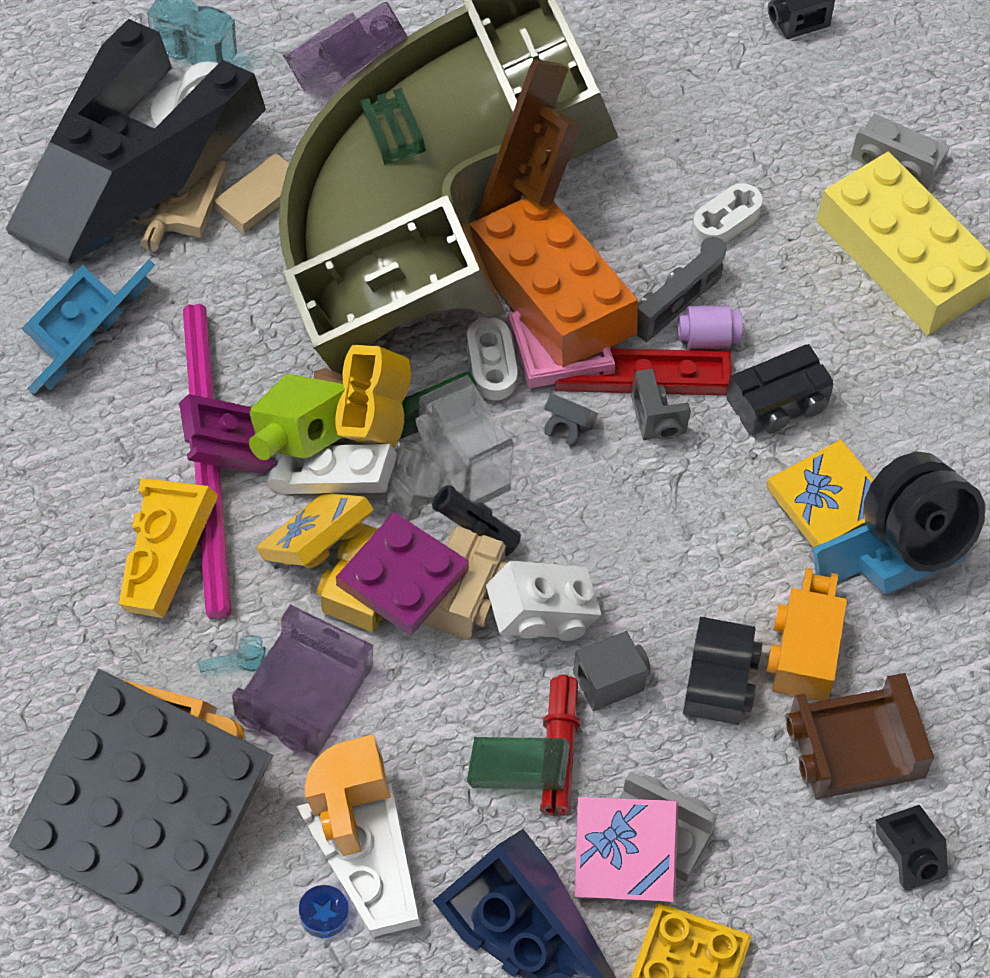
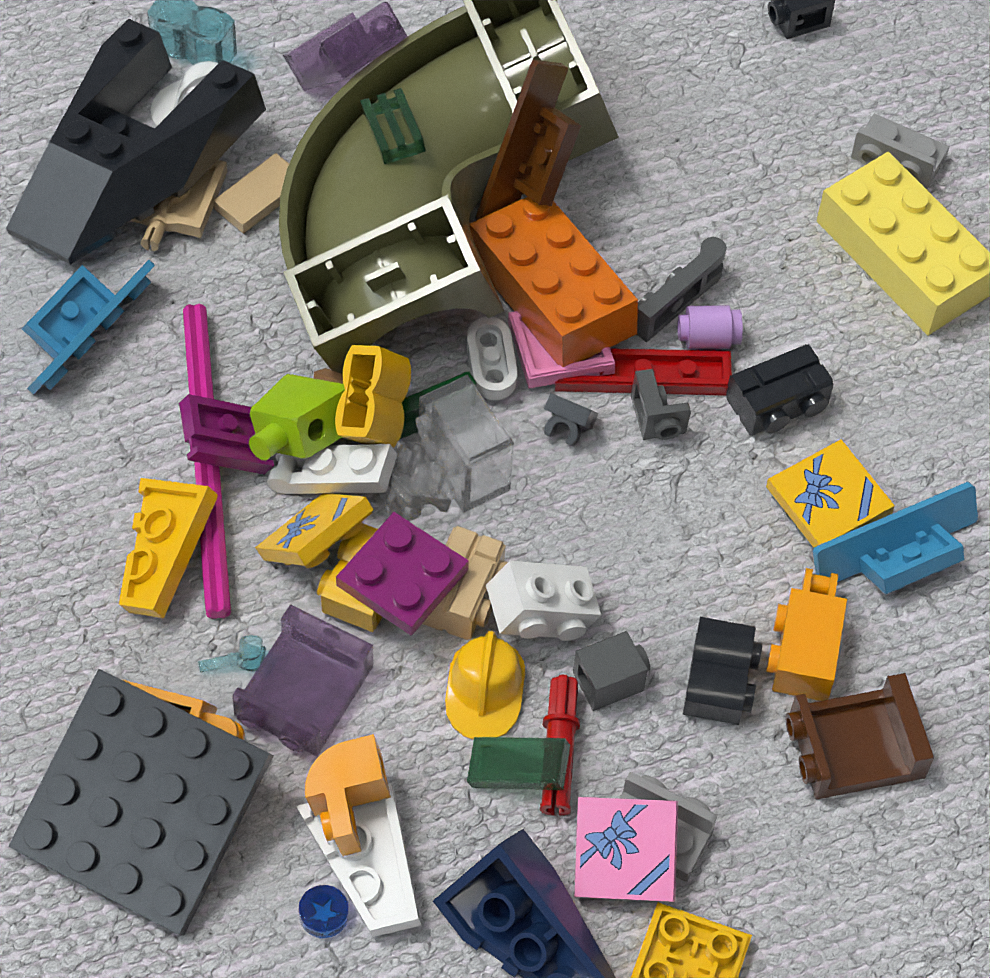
(474, 517): black pin -> none
(485, 687): none -> yellow piece
(722, 210): white beam -> none
(914, 845): black bracket -> none
(924, 511): black wheel -> none

